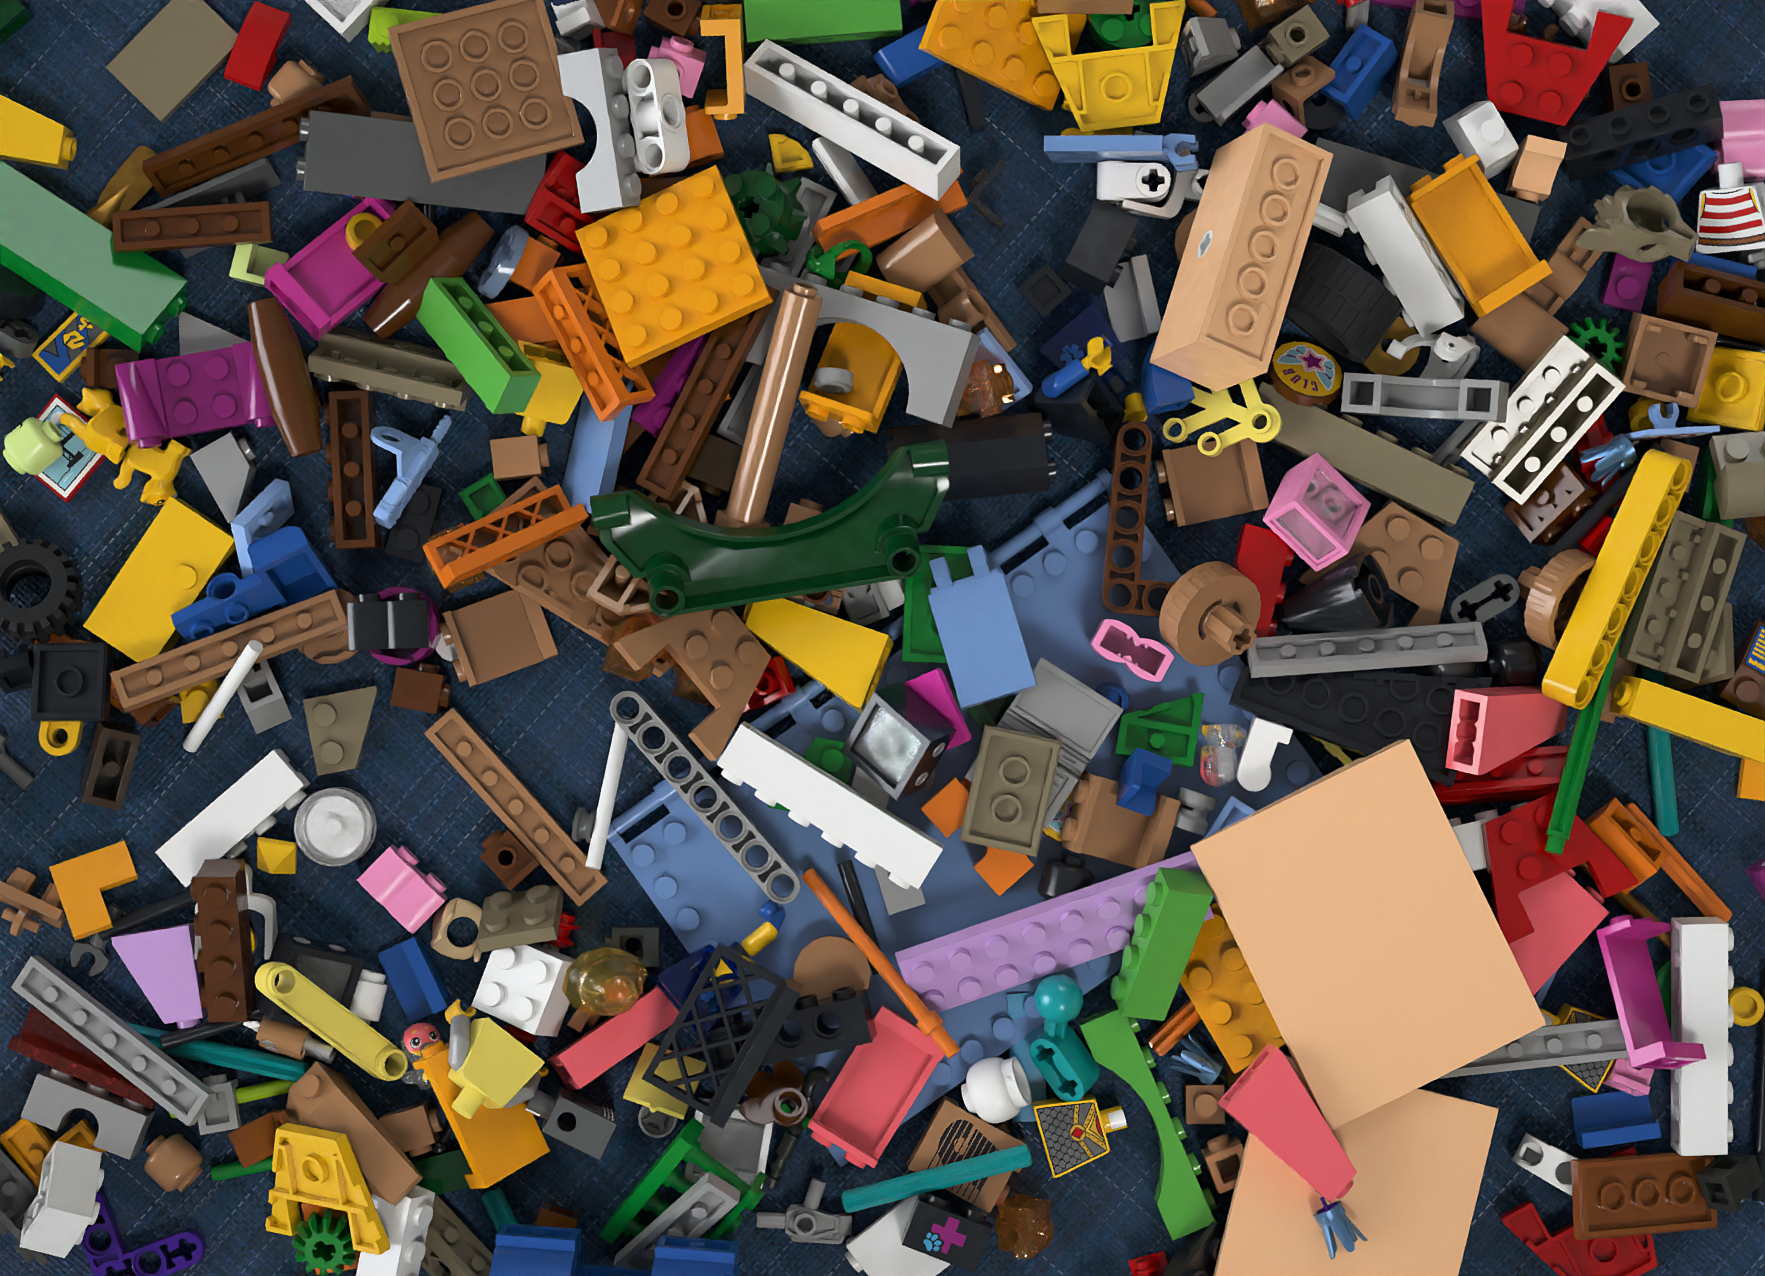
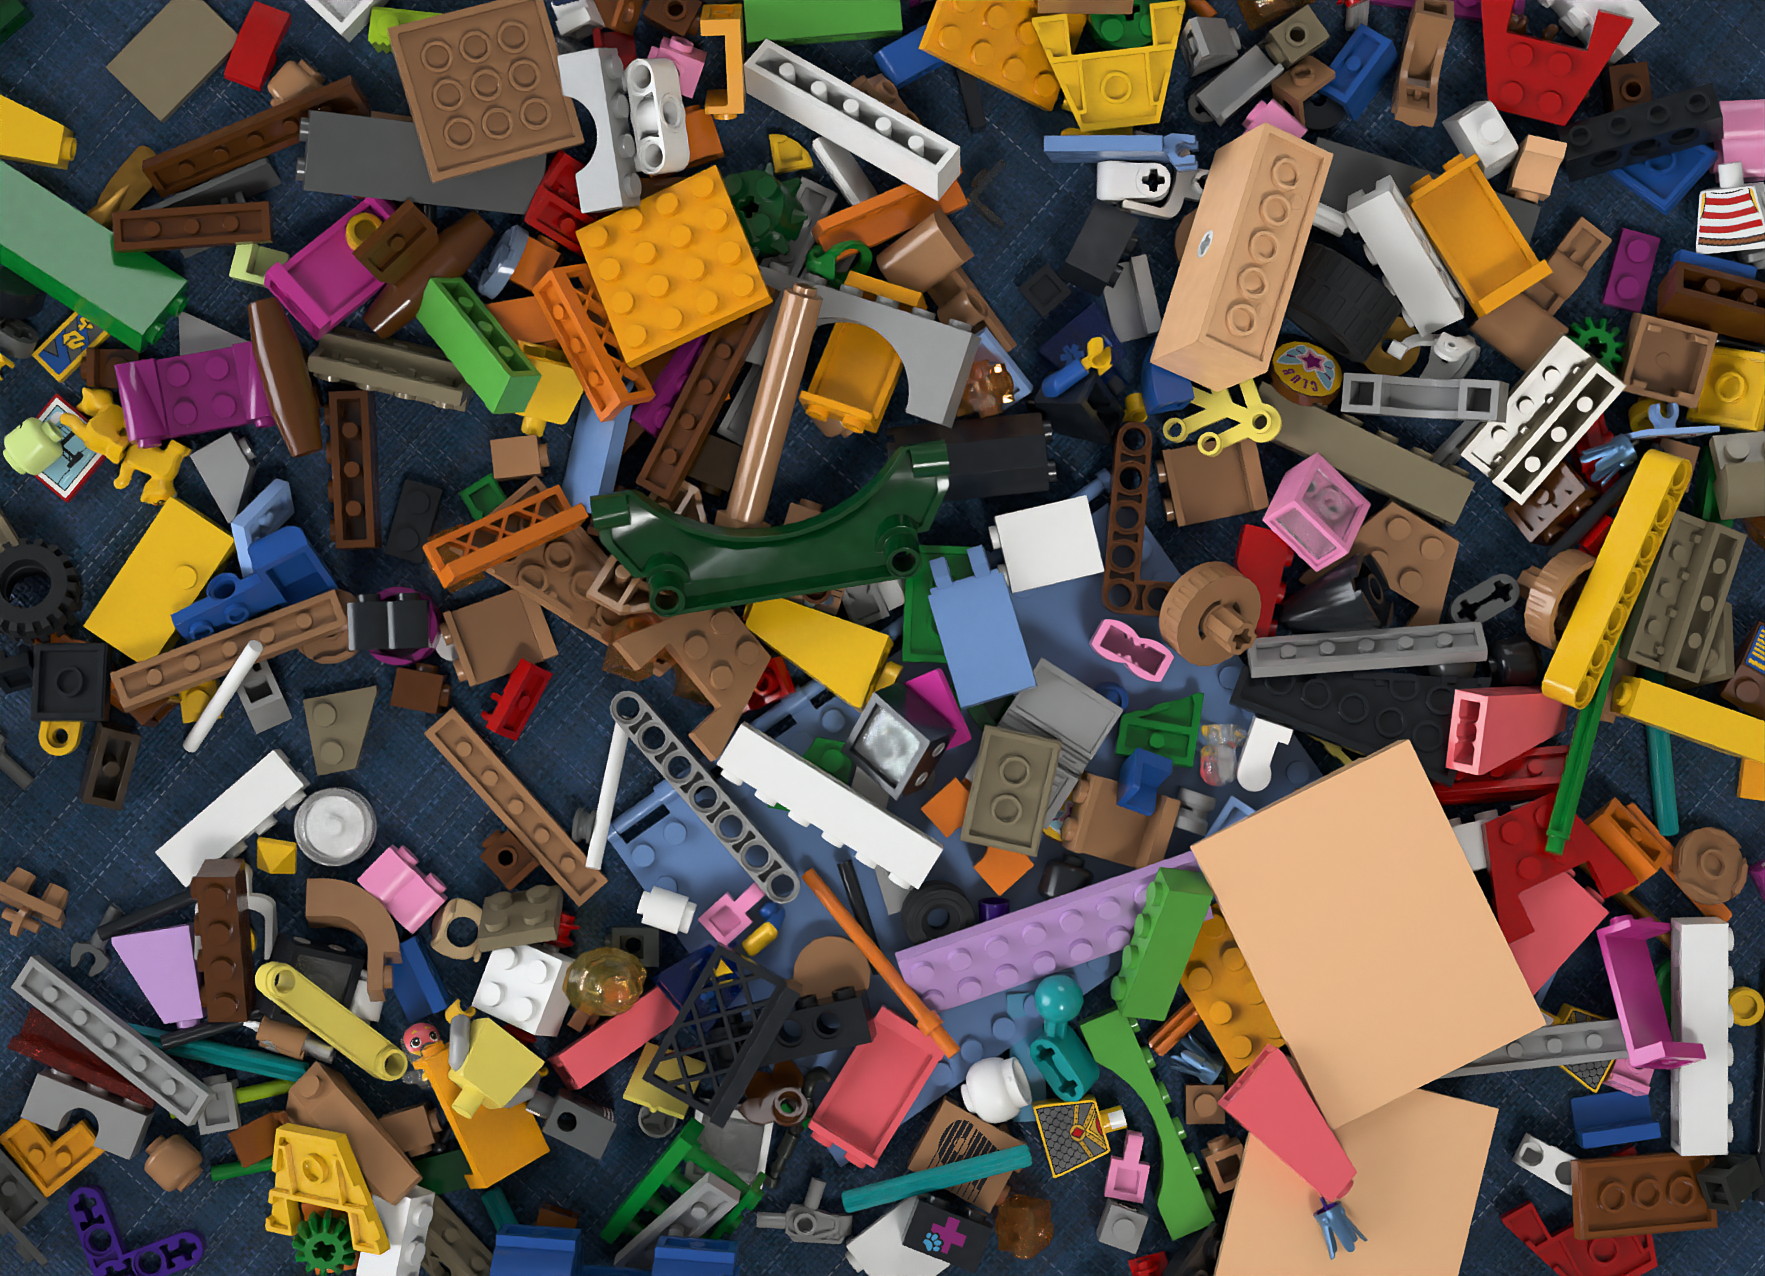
(64, 1200): white brick -> none
(83, 880): light orange tile -> none
(350, 907): none -> medium nougat arch
(413, 462): light blue piece -> none
(519, 699): none -> red plate
(666, 910): none -> white brick
(730, 916): none -> bright pink plate
(833, 380): light grey tile -> none
(889, 675): none -> yellow tile
(928, 897): none -> black tyre
(993, 908): none -> dark purple hose
(1047, 544): none -> white brick
(1122, 1225): none -> light grey brick
(1127, 1174): none -> bright pink plate
(1635, 226): dark tan piece -> none
(1709, 866): none -> medium nougat tile

